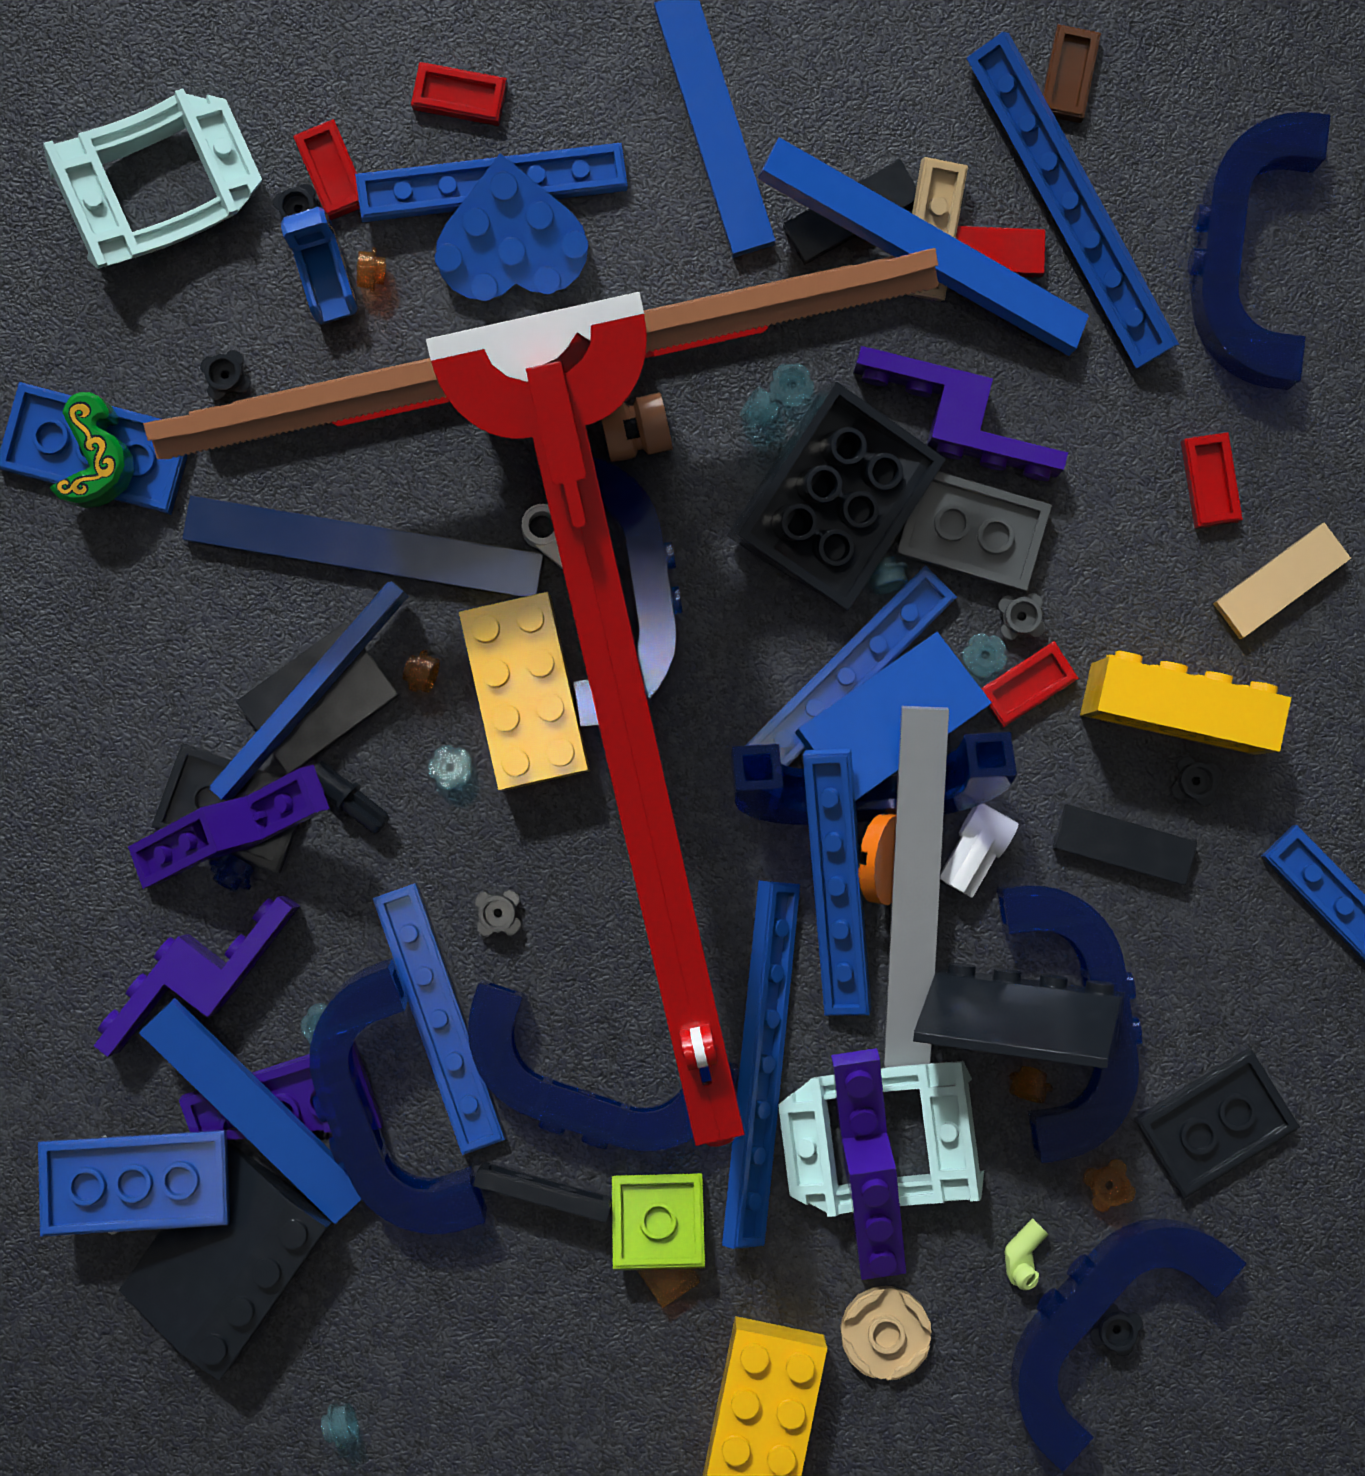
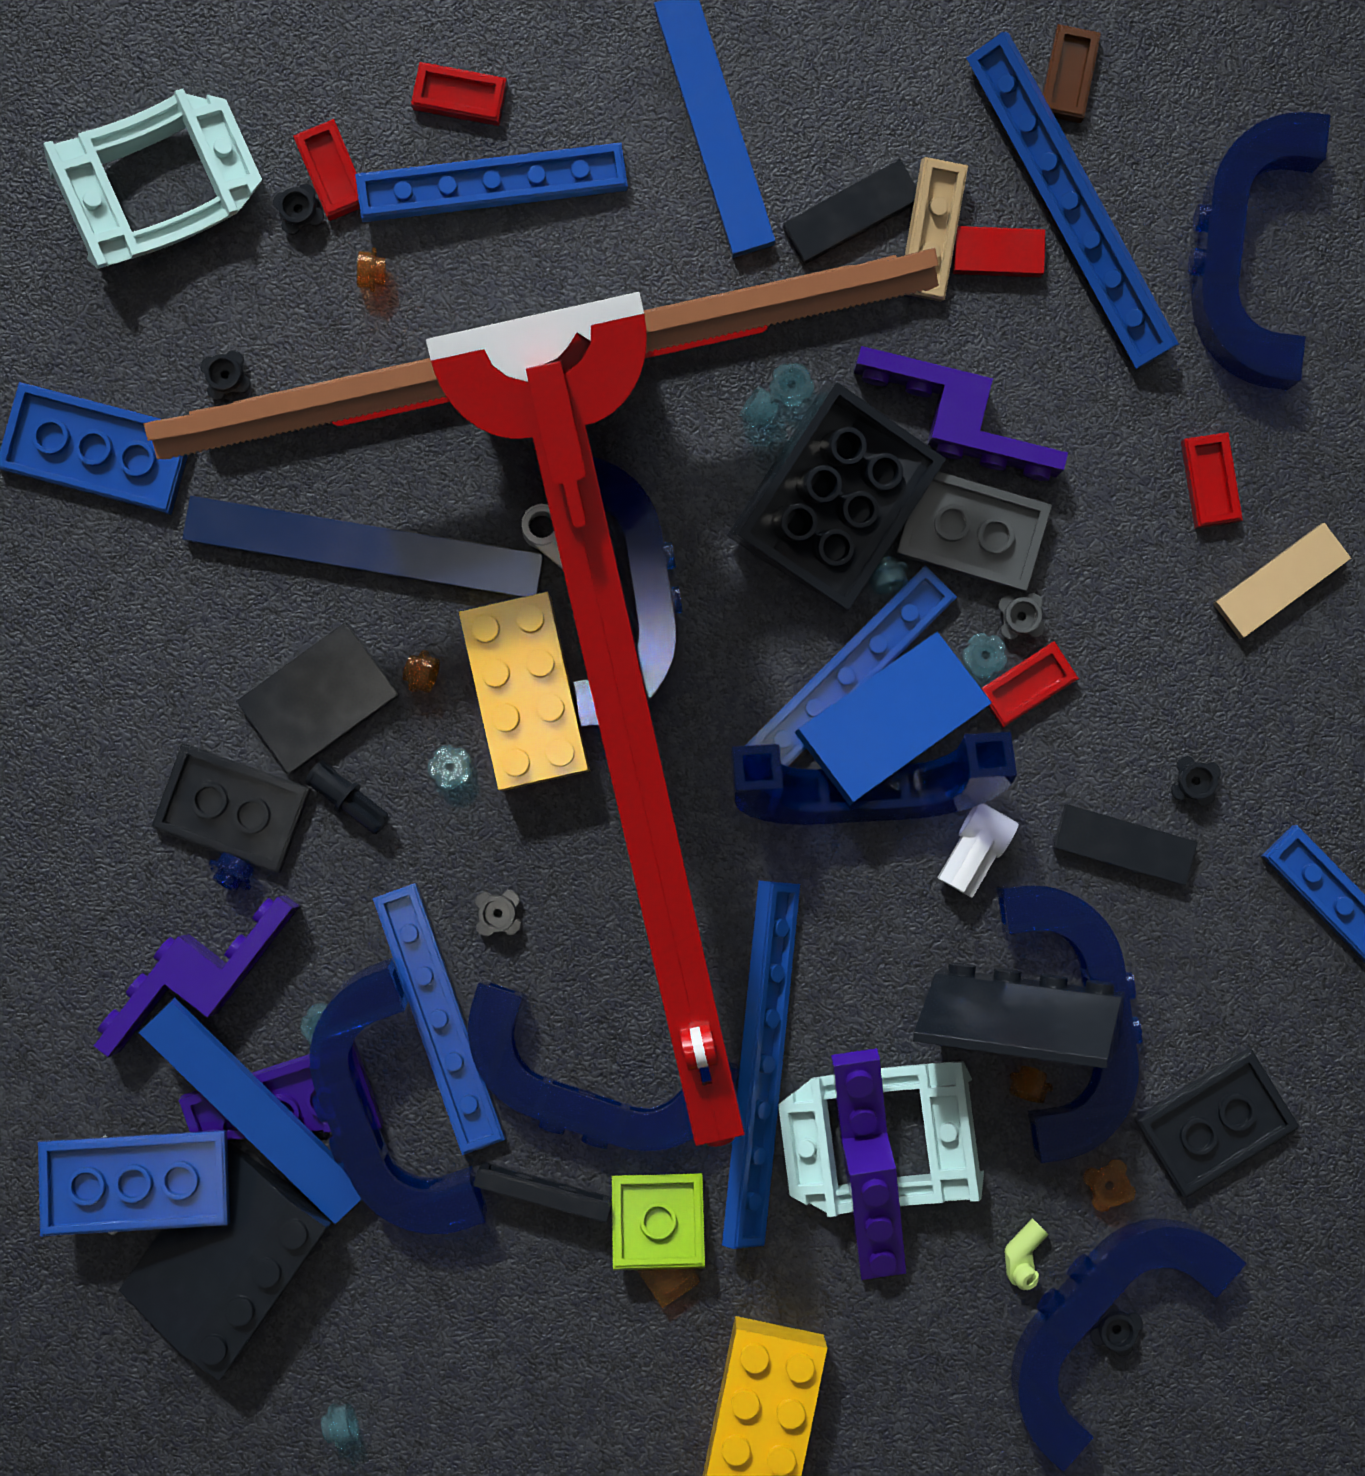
(107, 456): green animal -> none
(228, 826): dark purple bracket -> none
(308, 691): blue tile -> none
(320, 265): blue animal -> none
(510, 236): blue plate -> none
(651, 425): nougat wheel -> none
(836, 881): blue tile -> none
(877, 874): orange tile -> none
(885, 1333): tan tile -> none
(904, 233): blue tile -> none
(915, 879): light grey tile -> none
(1186, 705): yellow brick -> none

